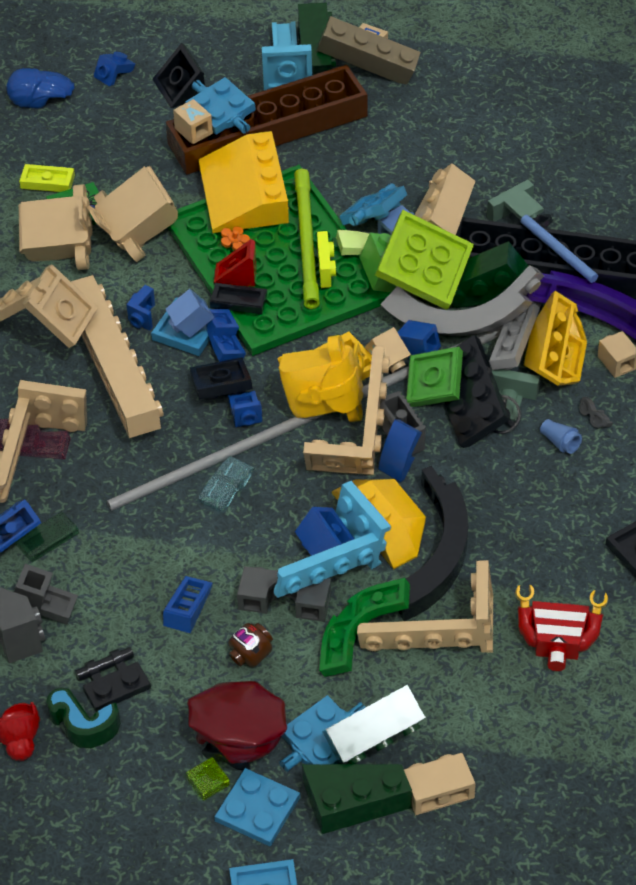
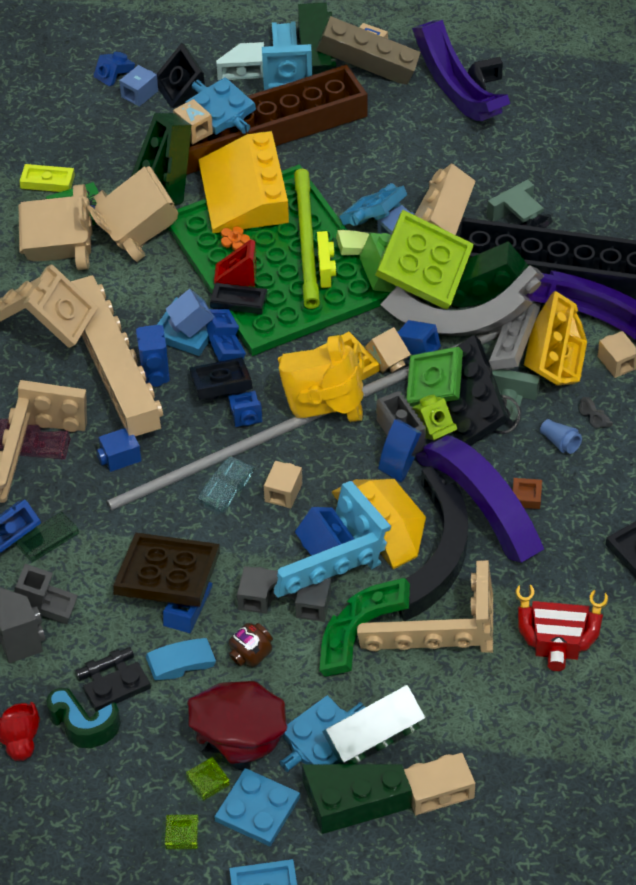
(33, 87): blue hair -> none
(118, 450): none -> blue brick
(138, 85): none -> medium blue brick
(139, 308): blue bracket -> none
(153, 354): none -> blue brick
(166, 569): none -> dark brown plate
(167, 153): none -> dark green wedge
(176, 658): none -> dark azure slope
(181, 832): none -> clear neon green plate
(241, 62): none -> light aqua slope
(283, 484): none -> tan brick
(348, 456): tan bracket -> none
(426, 410): none -> lime brick
(452, 76): none -> dark purple arch
(486, 71): none -> black plate
(488, 491): none -> dark purple arch
(528, 492): none -> dark orange plate
(559, 248): medium blue bar -> none

